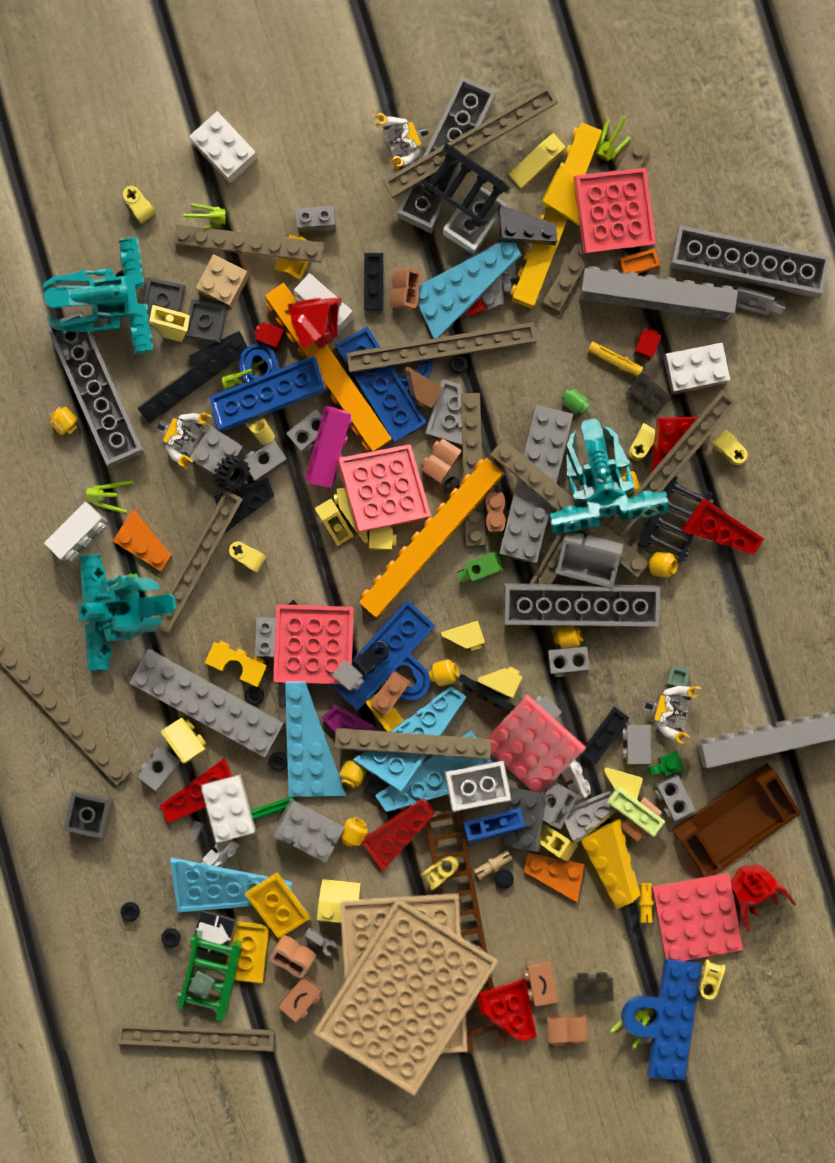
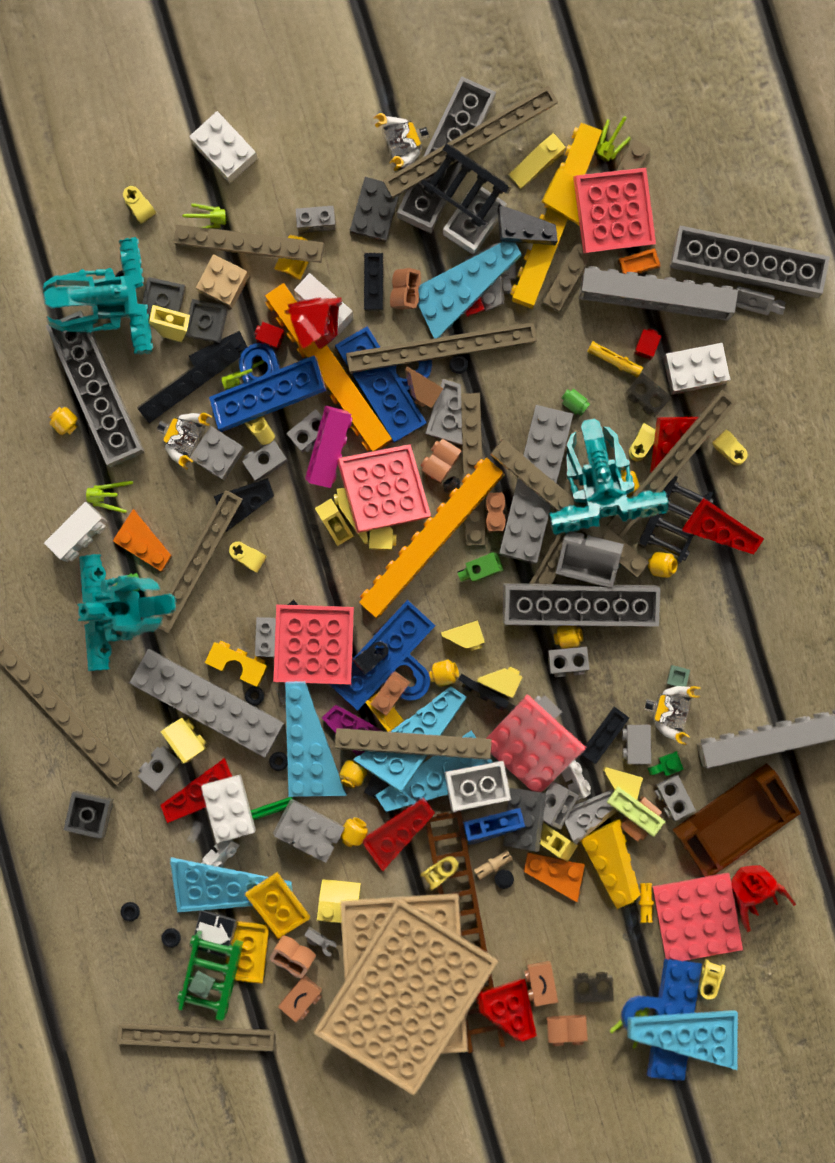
(239, 476): black tyre -> none
(348, 676): light grey brick -> none
(374, 210): none -> dark grey plate
(697, 1035): none -> medium azure wing

